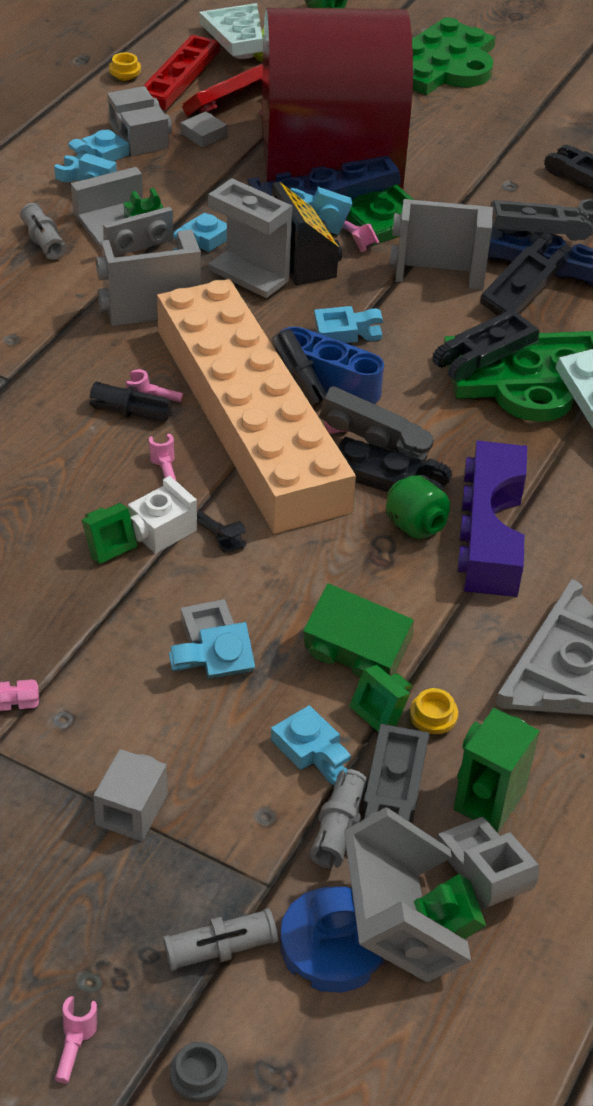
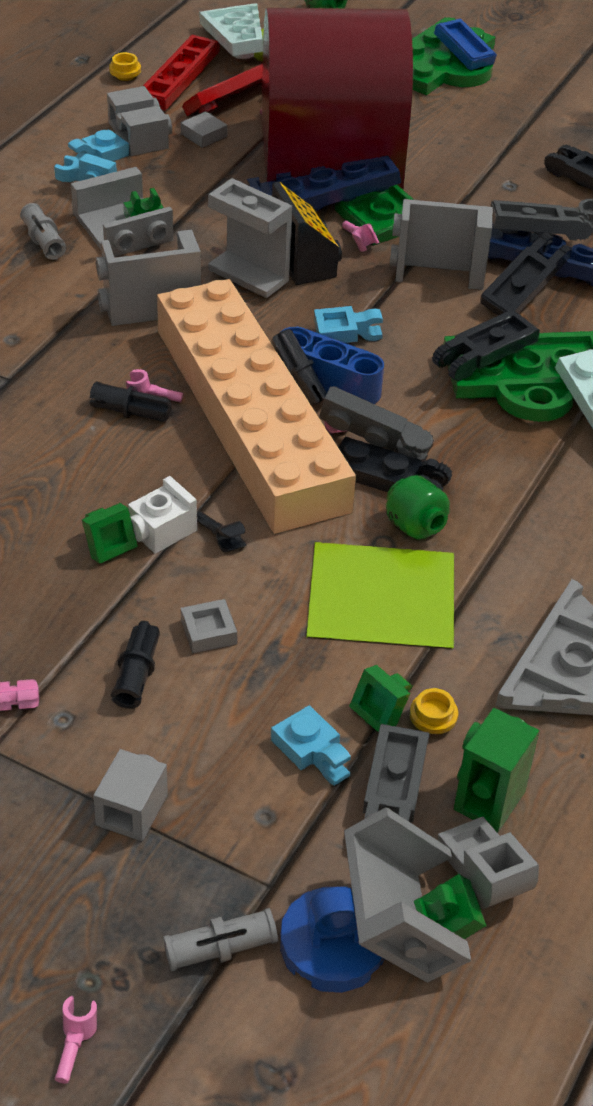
(135, 665): none -> black axle
(163, 455): bright pink hand -> none
(198, 1072): dark grey plate -> none
(207, 230): medium azure plate -> none
(221, 650): medium azure plate -> none
(329, 207): medium azure plate -> none
(337, 816): light grey pin -> none
(356, 632): green brick -> none
(382, 595): none -> lime sticker
(465, 44): none -> blue tile
(493, 551): dark purple arch -> none

